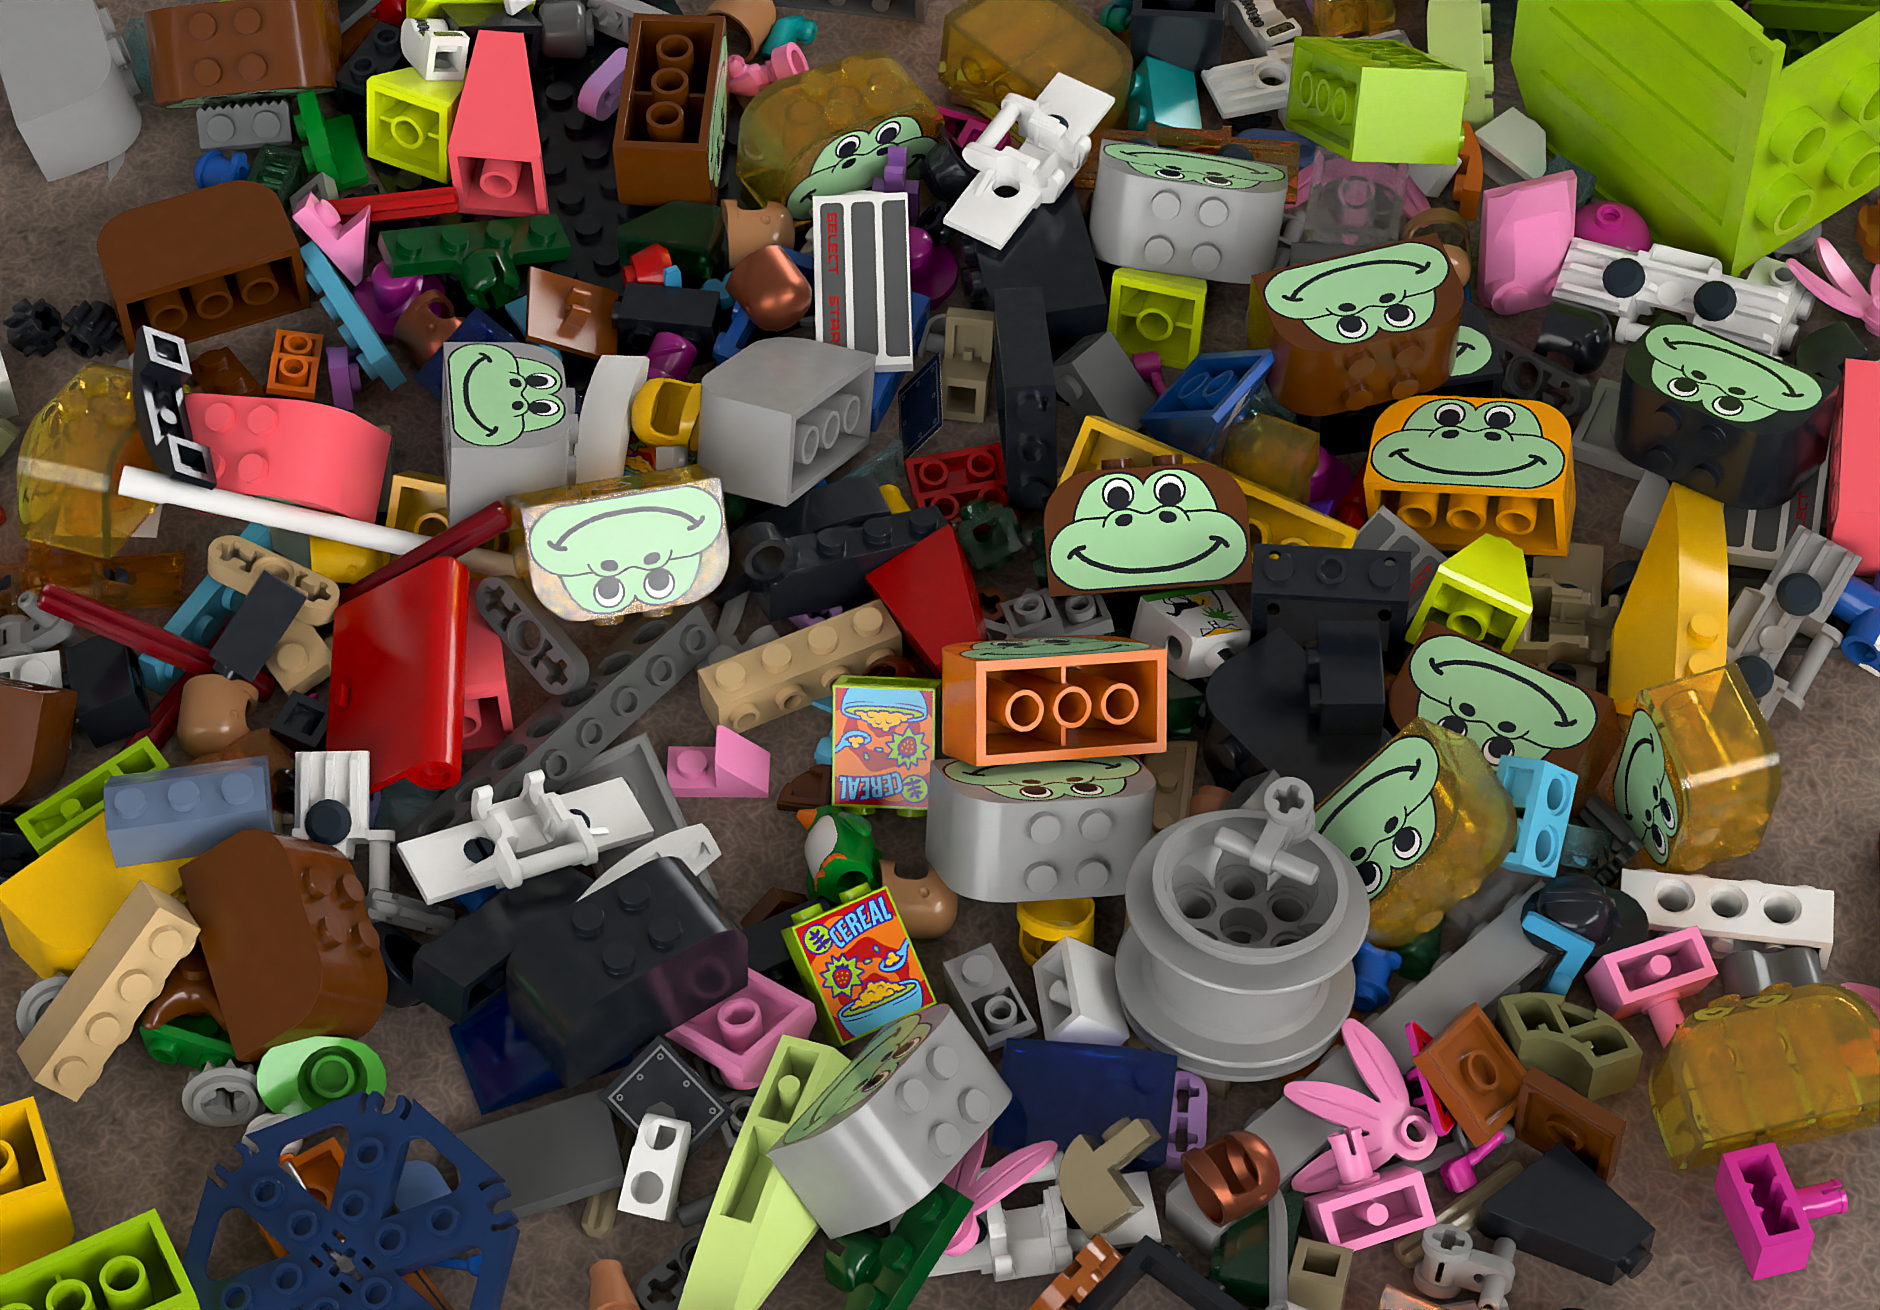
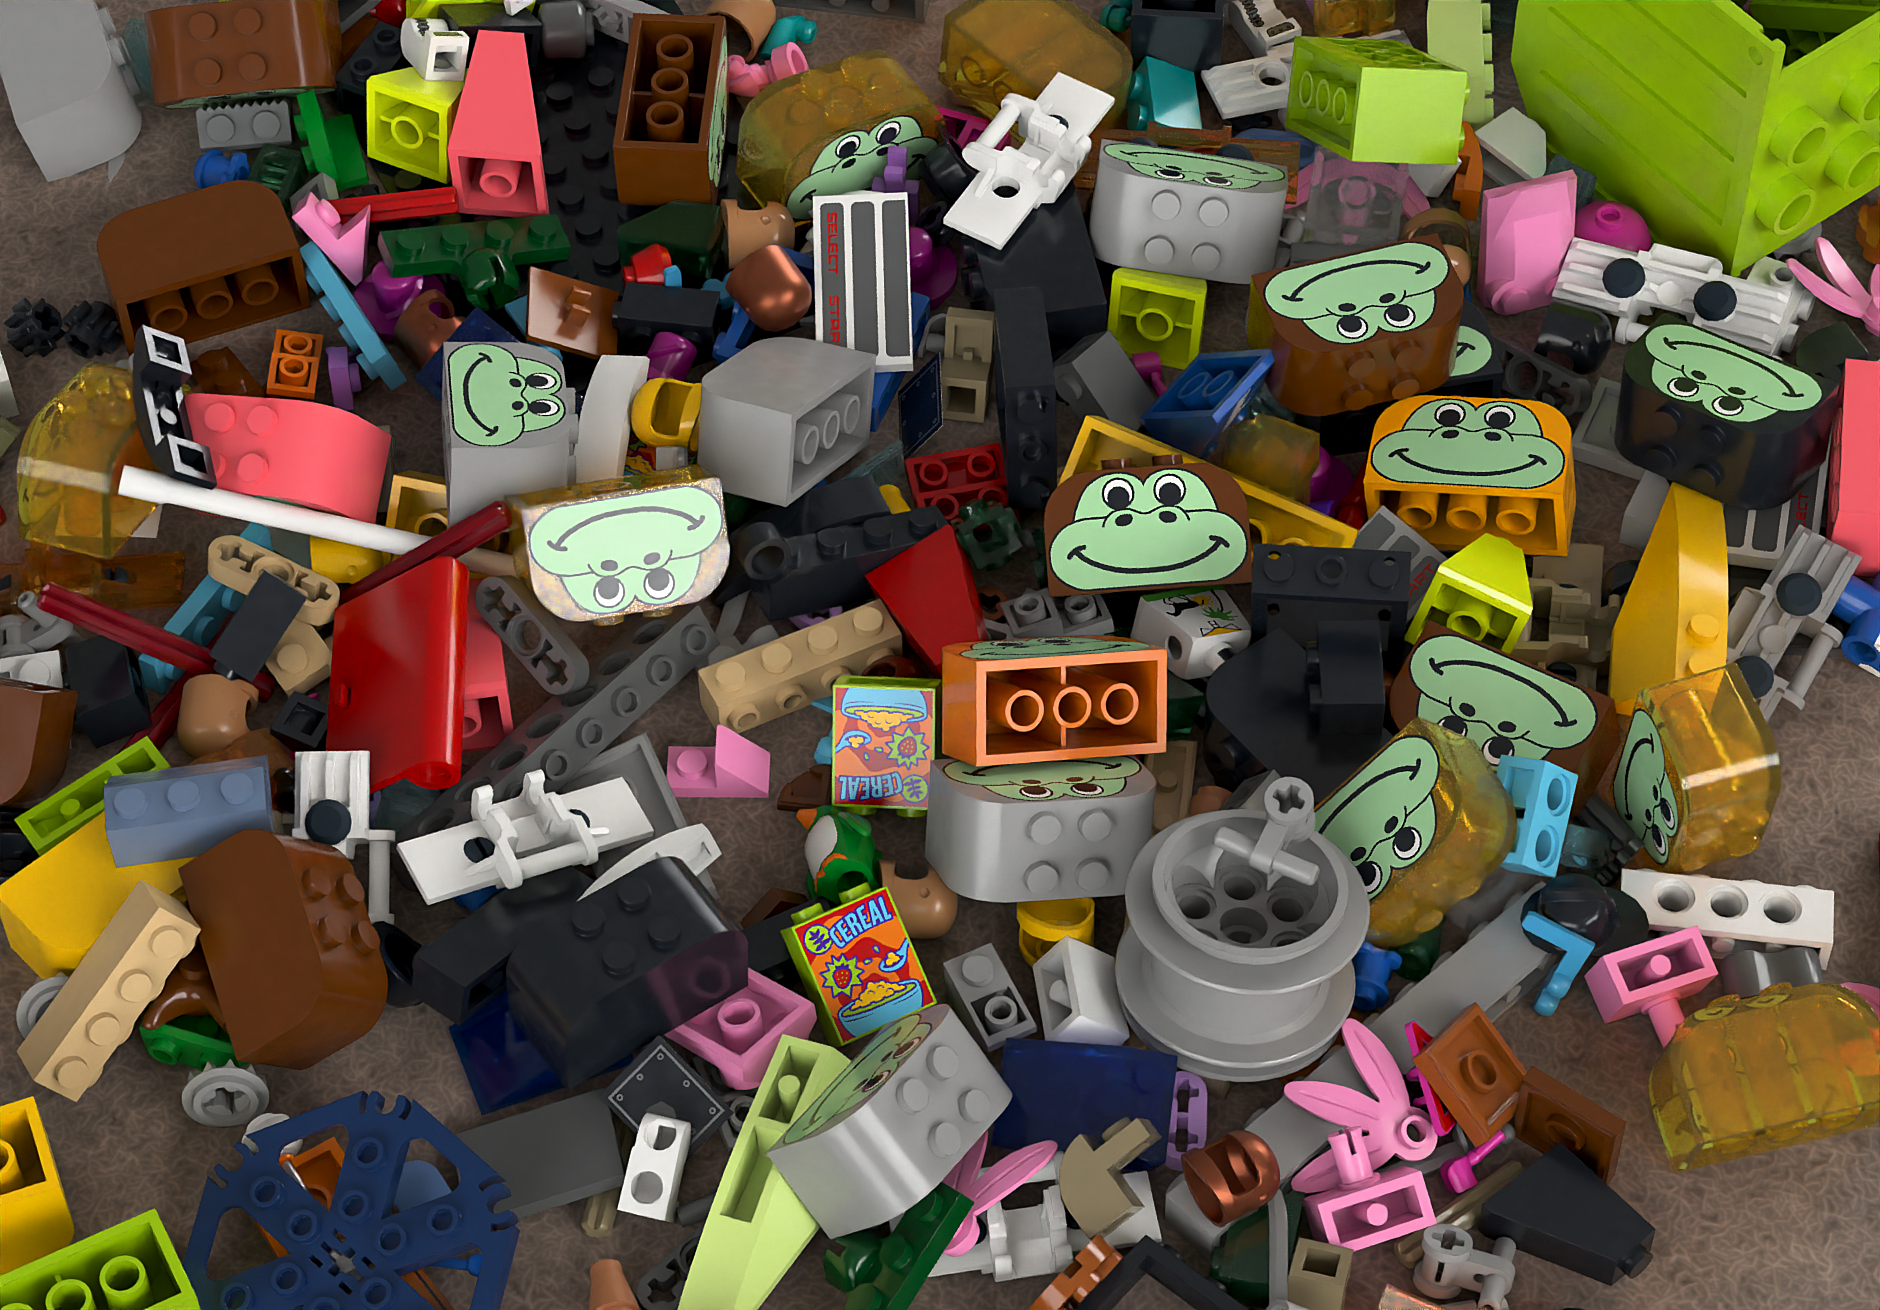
(303, 1077): bright green piece -> none
(409, 912): light grey axle -> none
(603, 88): lavender beam -> none
(1569, 1043): olive brick -> none
(1769, 1213): dark pink brick -> none

